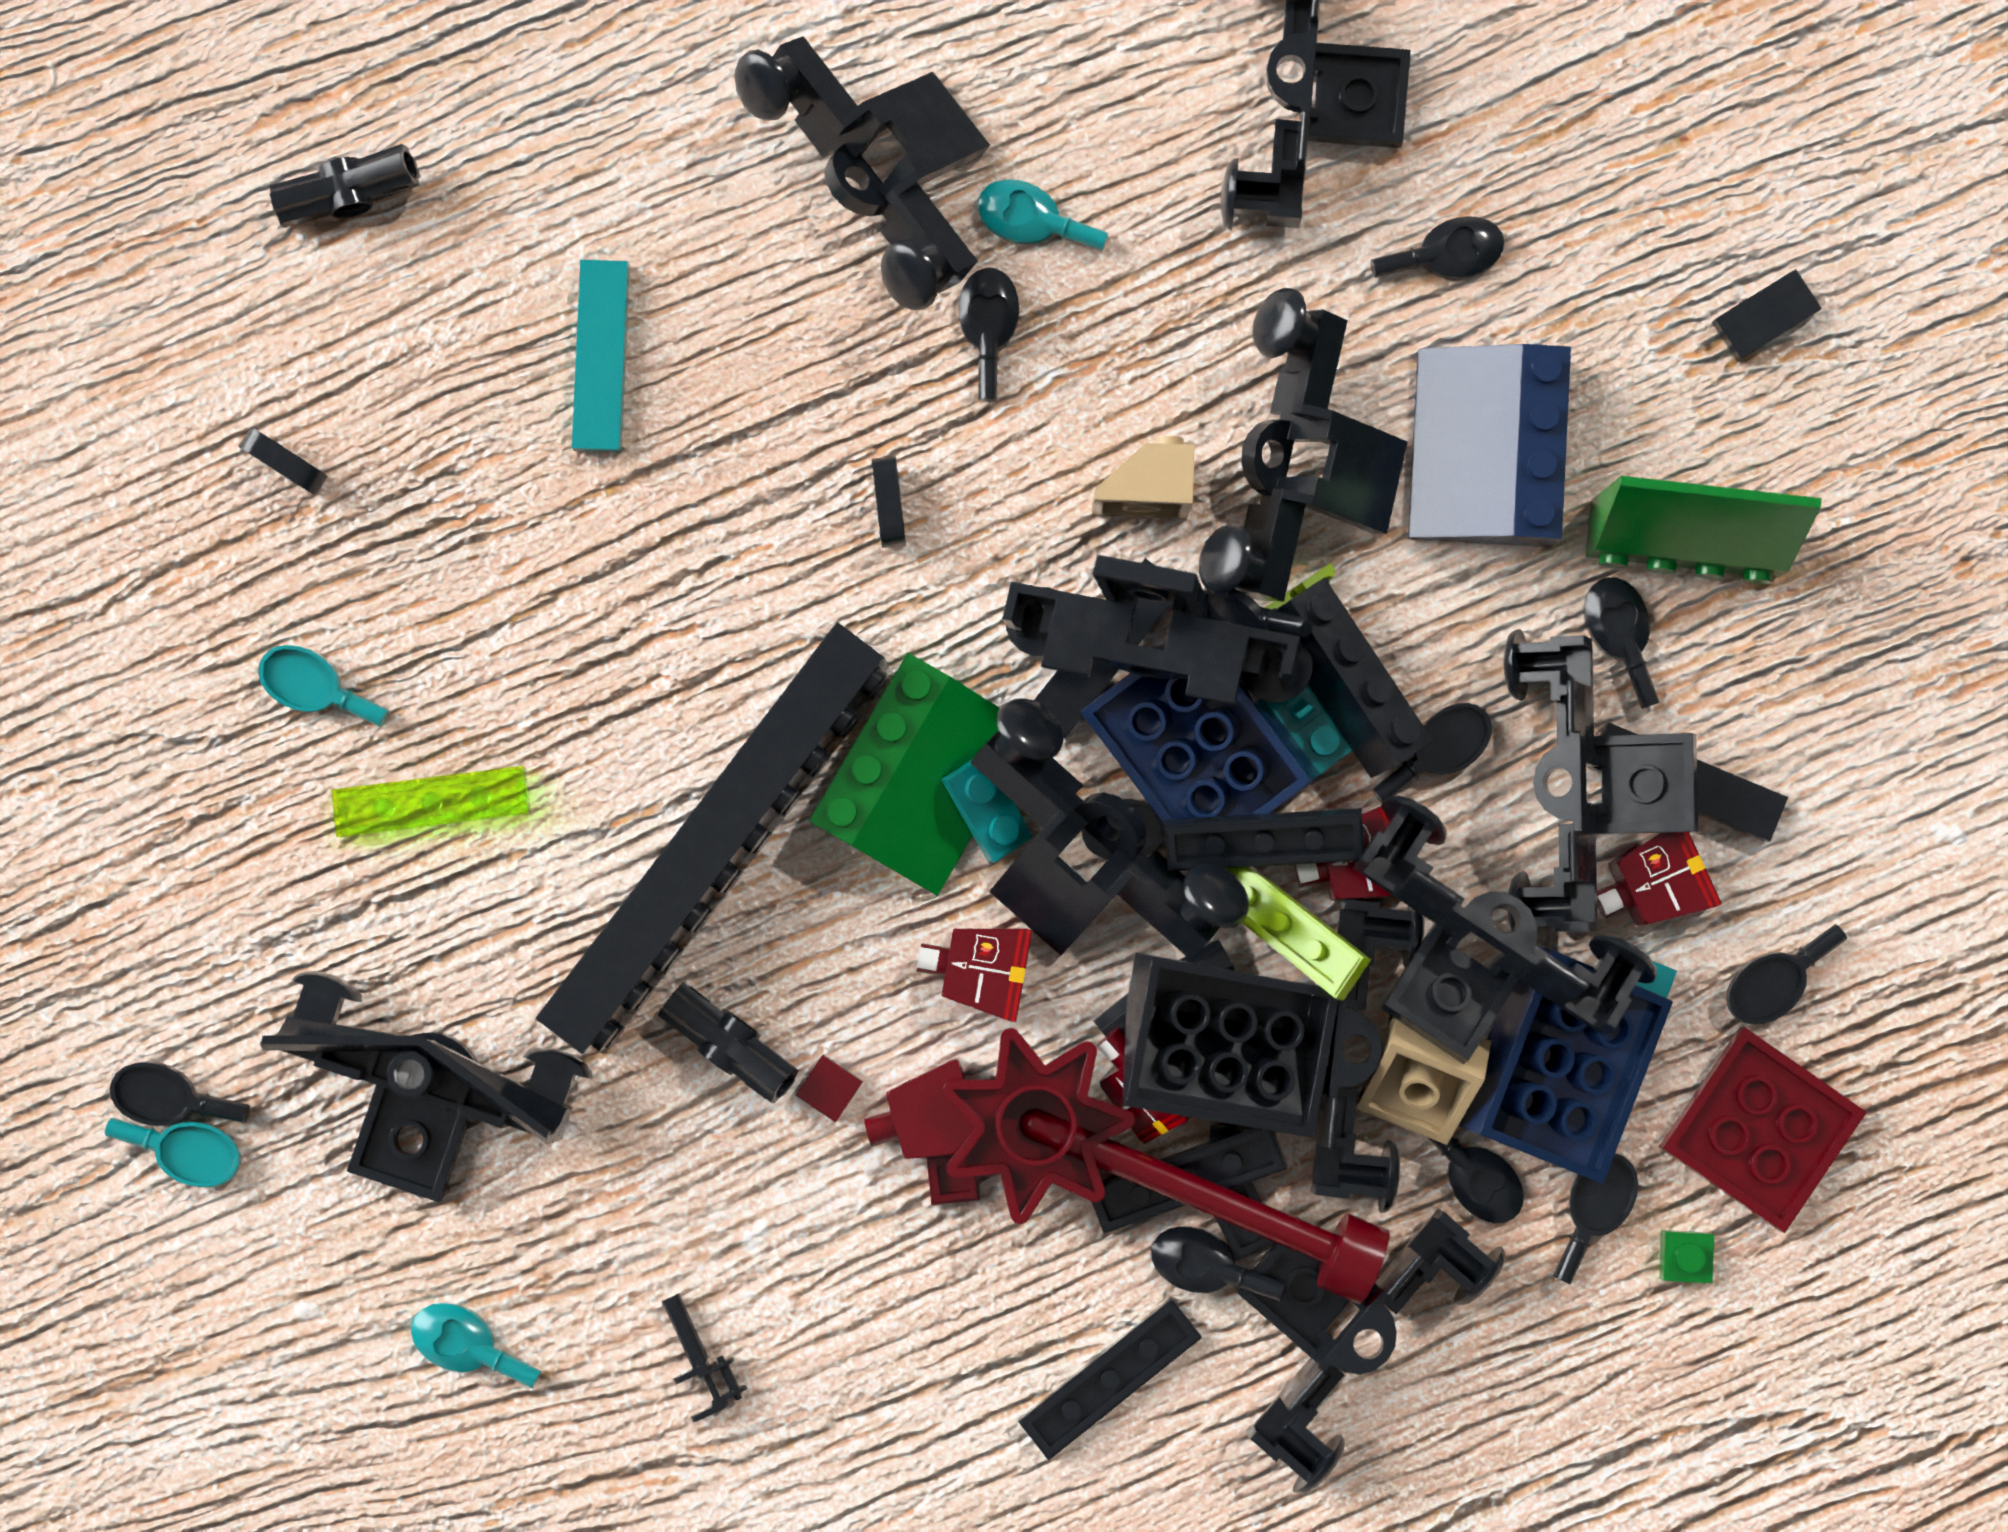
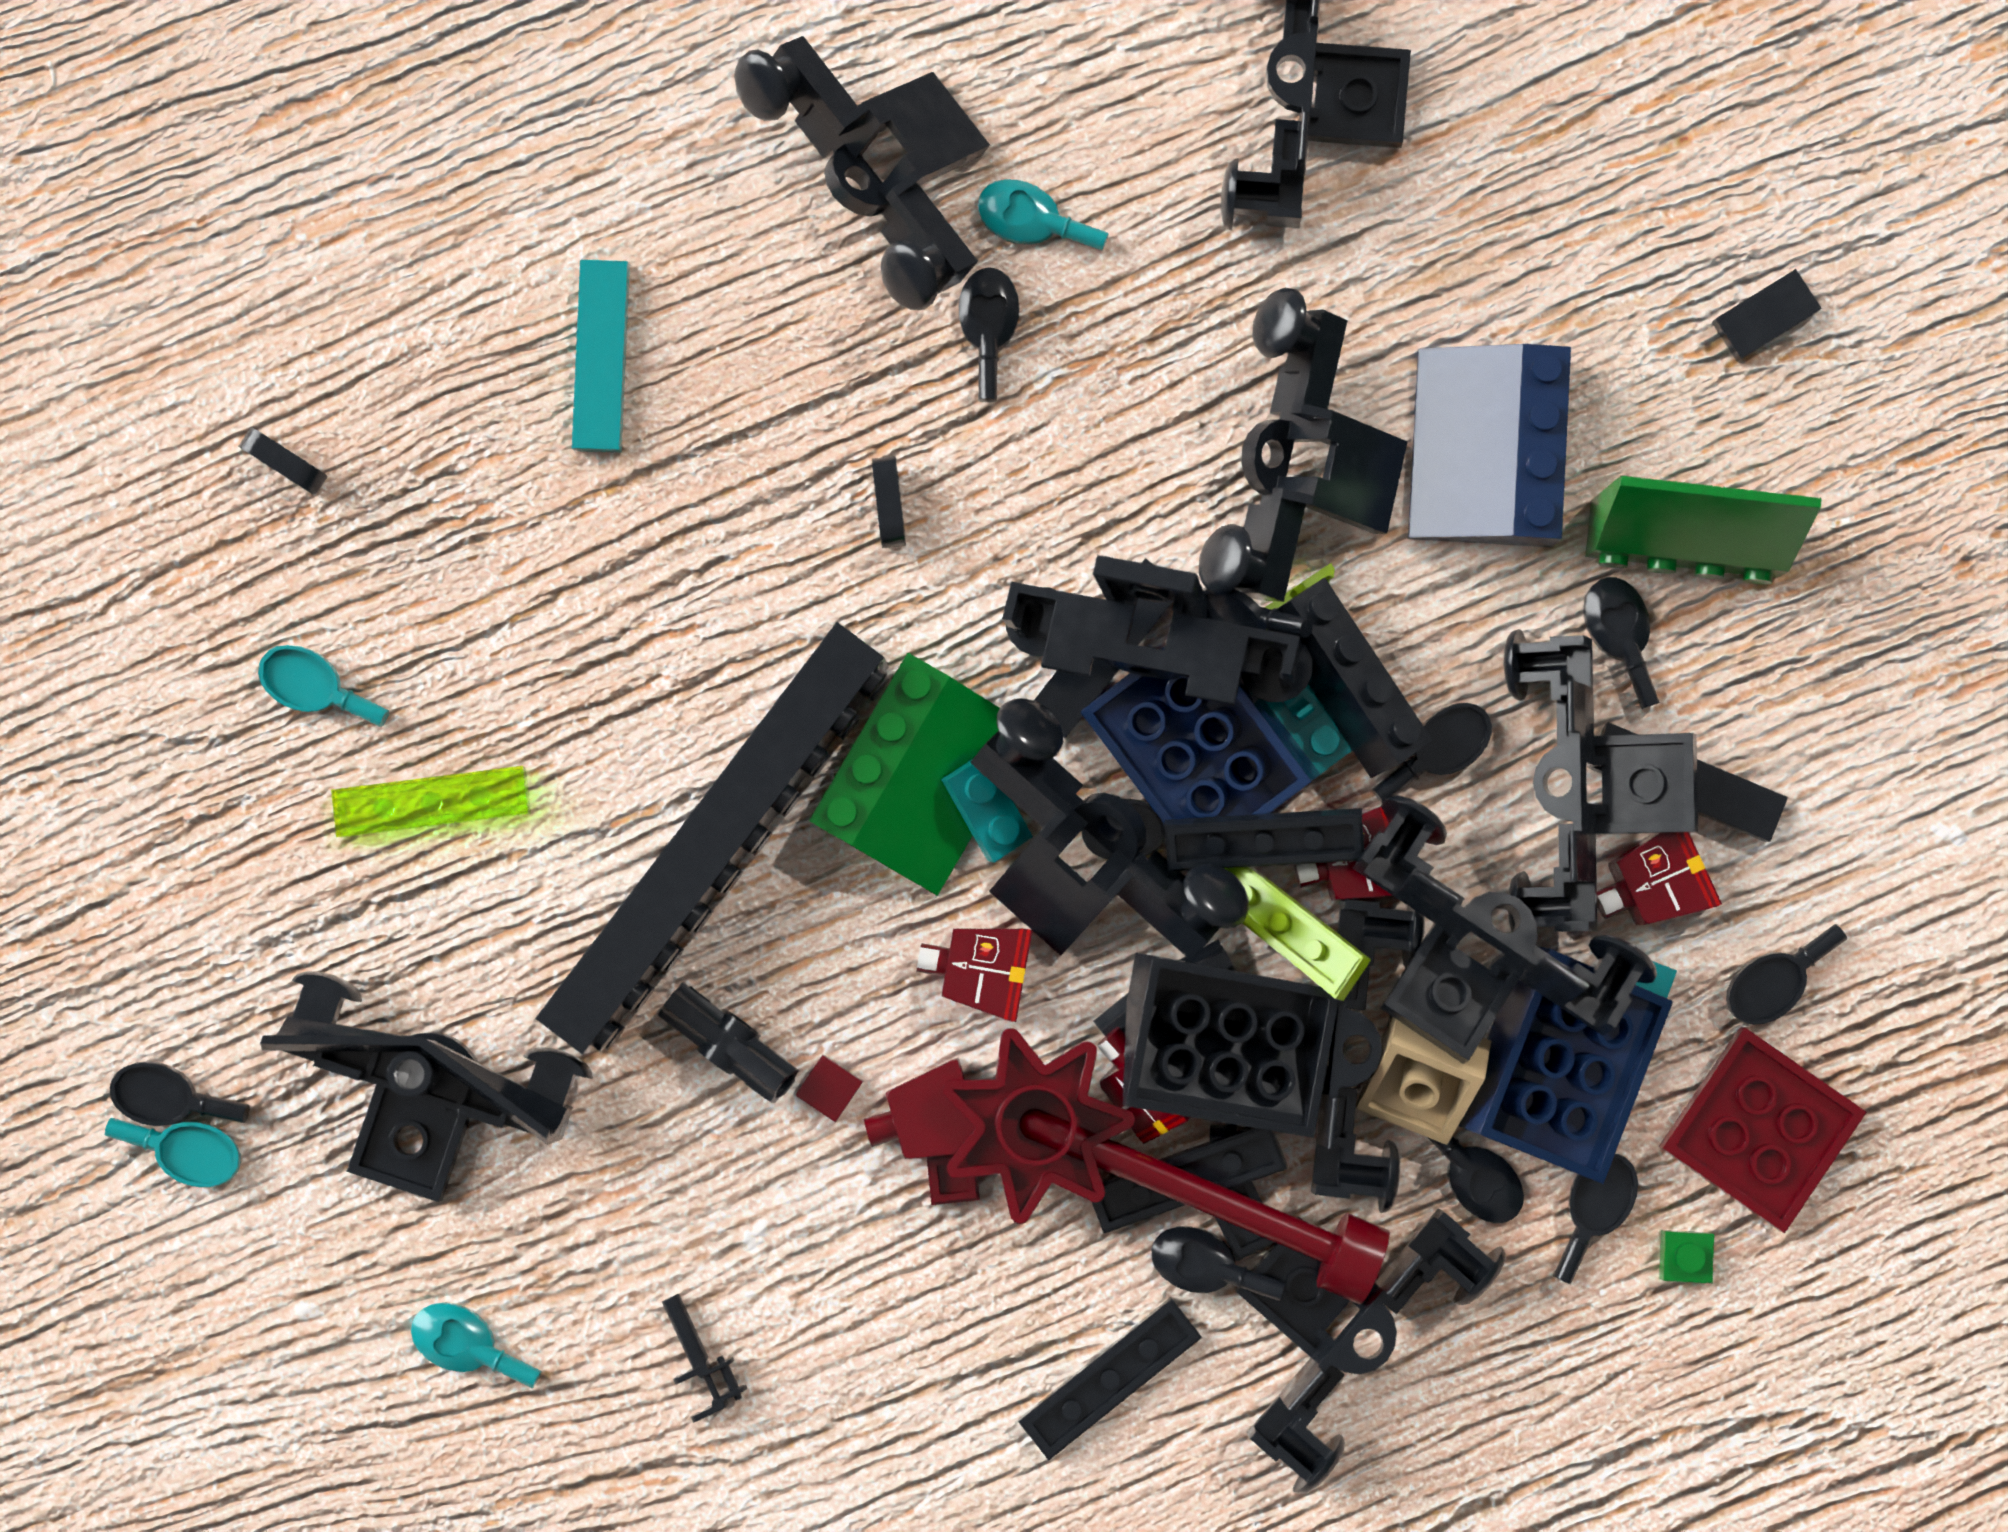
(344, 186): black piece -> none
(1150, 482): tan slope -> none
(1450, 251): black piece -> none

